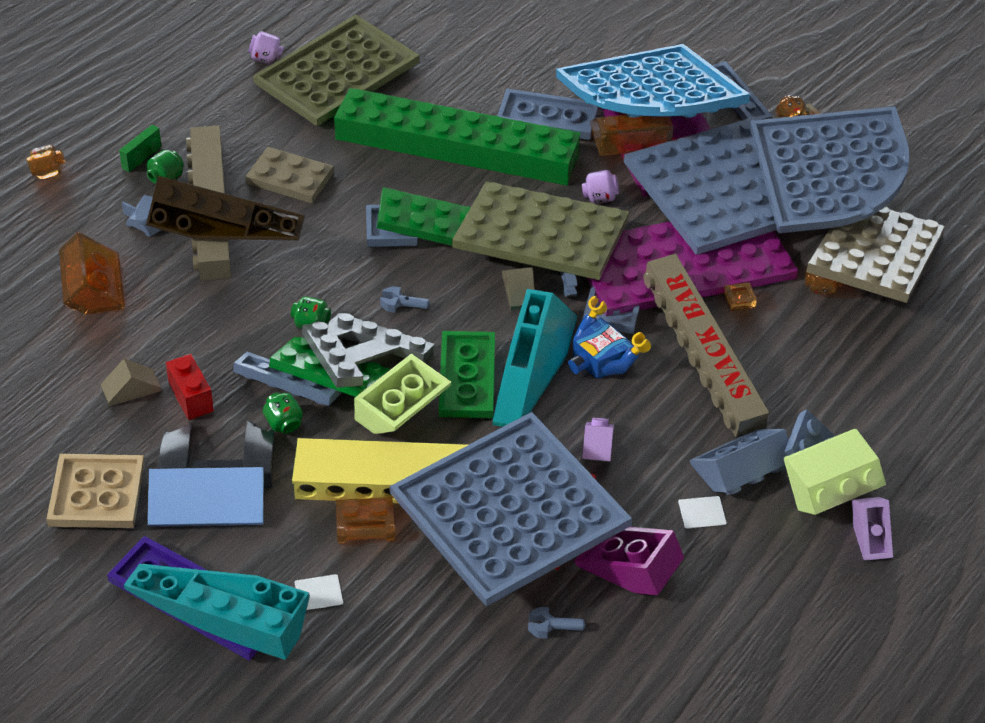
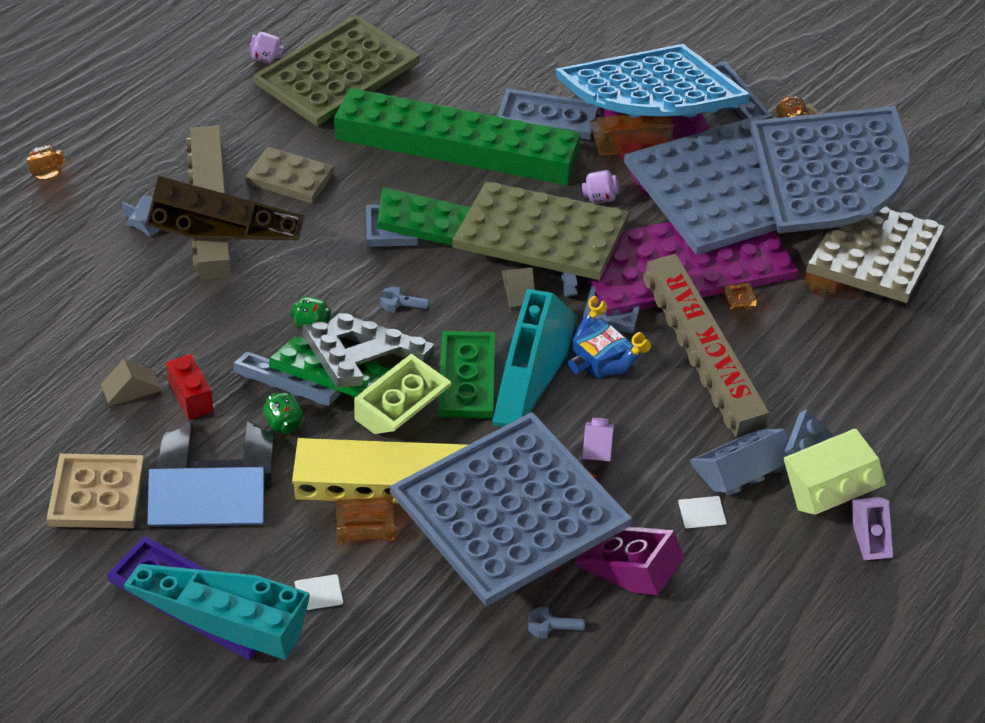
(90, 276): clear orange slope -> none
(140, 148): green plate -> none
(165, 164): green head -> none

